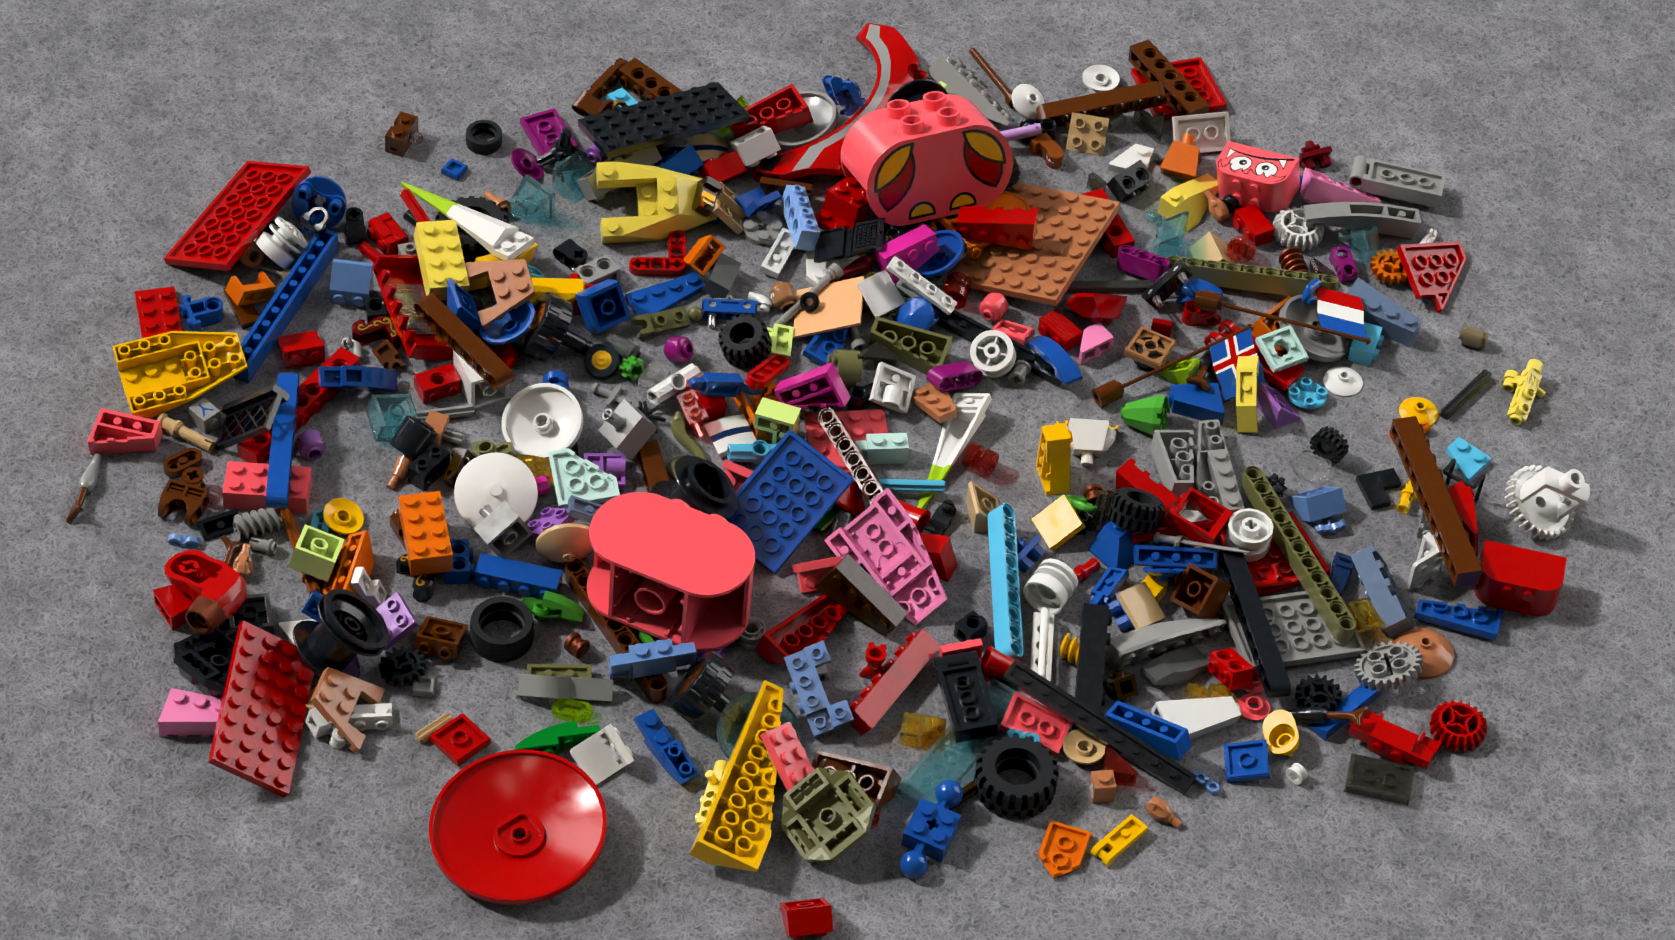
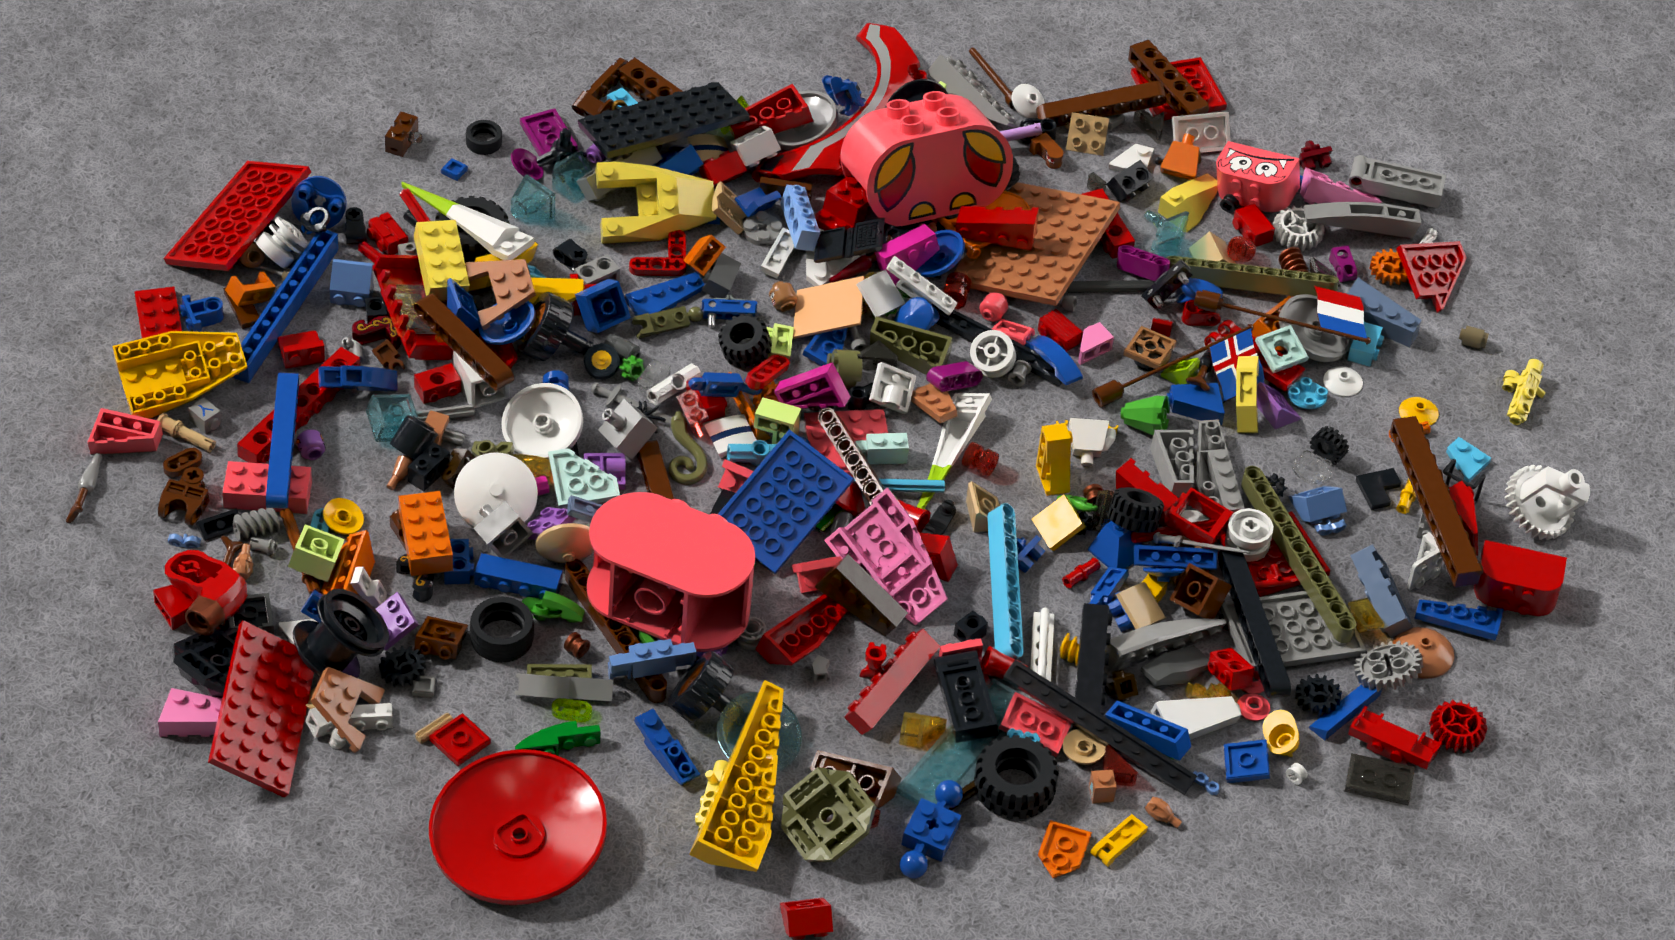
(248, 414): black fence -> none
(506, 205): nougat cone -> none
(602, 754): white bracket -> none
(678, 349): magenta head -> none
(700, 486): black wheel -> none
(706, 195): dark brown leg -> none
(761, 299): white arm -> none
(787, 754): coral plate -> none
(803, 301): black plate -> none
(813, 700): medium blue bracket -> none
(833, 272): light grey piece -> none
(1050, 586): white wheel -> none
(1097, 306): red wedge -> none
(1100, 78): white dish -> none
(1217, 207): nougat piece -> none
(1309, 289): blue arm -> none
(1321, 715): piece -> none
(1342, 569): dark blue piece -> none
(1362, 240): clear light blue slope -> none
(1465, 394): black axle -> none

